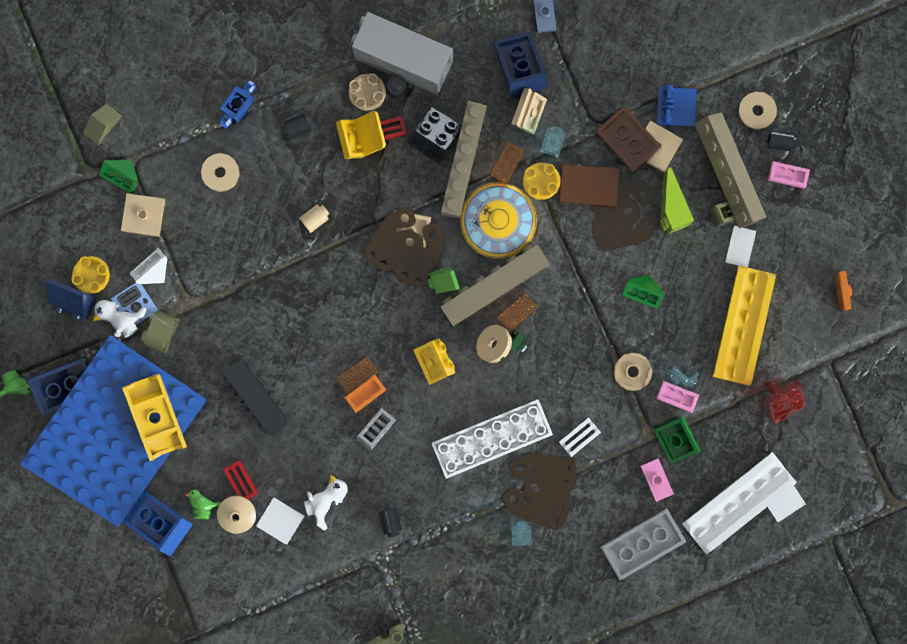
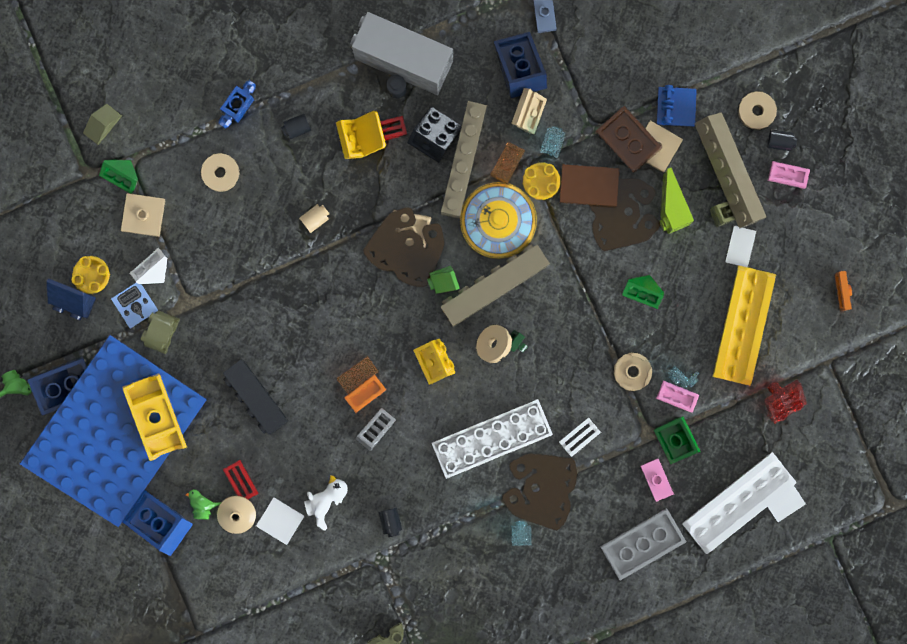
(122, 321): white animal -> none
(367, 91): tan dish -> none
(517, 312): clear orange plate -> none

